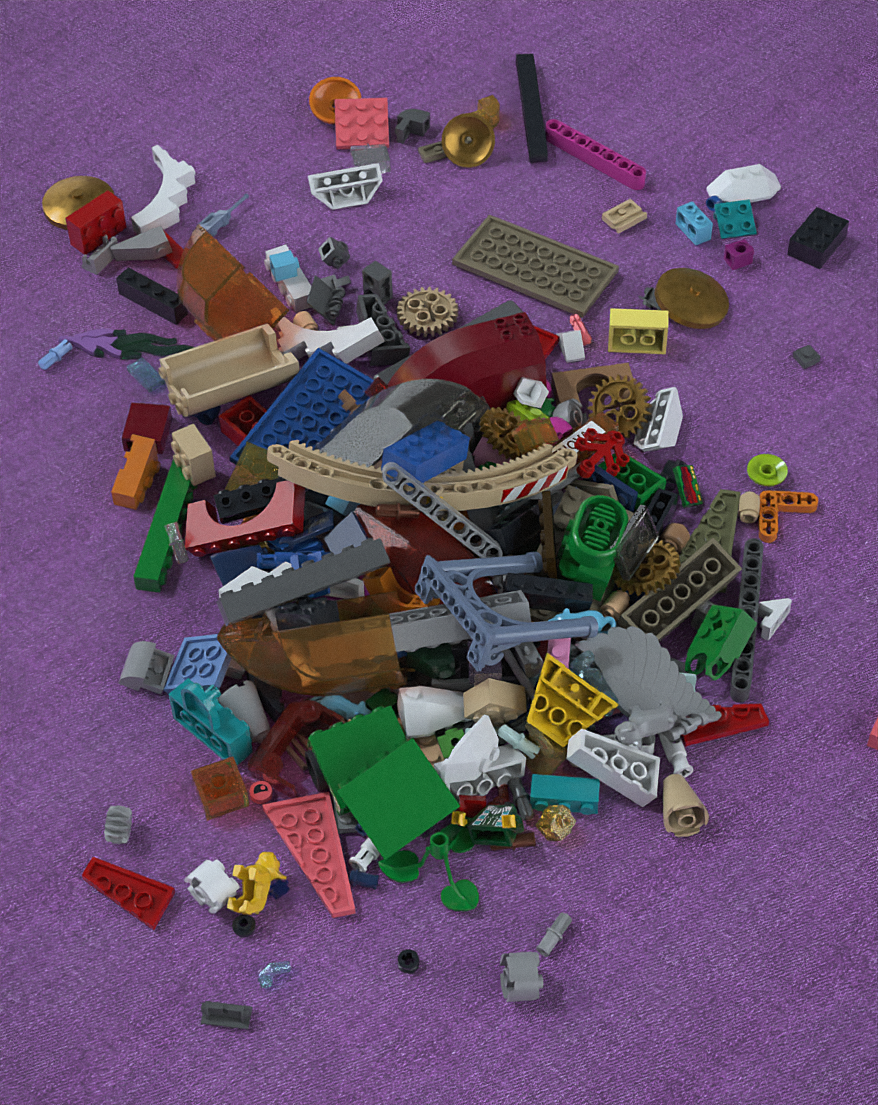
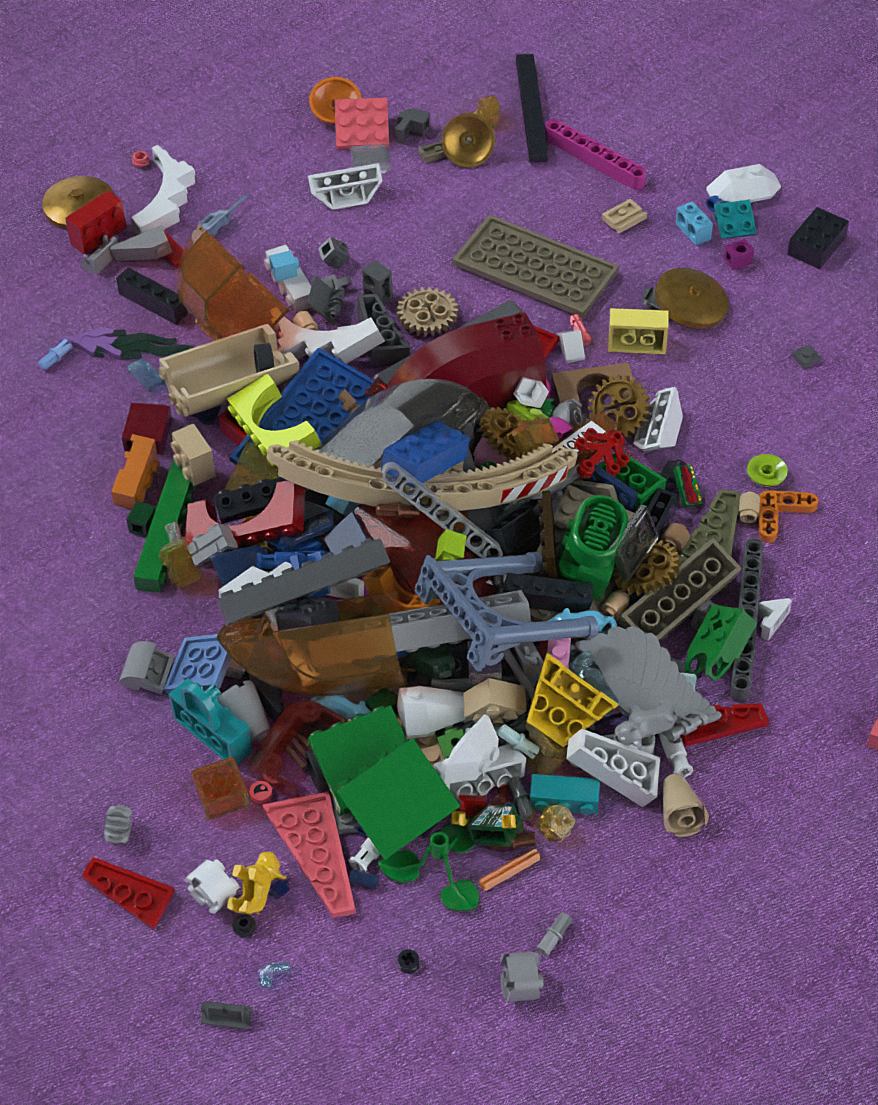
(140, 159): none -> coral plate
(140, 518): none -> dark green brick
(179, 563): none -> clear yellow brick
(205, 545): none -> light grey brick
(249, 407): none -> neon yellow arch
(263, 357): none -> black tyre
(450, 546): none -> lime brick
(509, 869): none -> orange axle

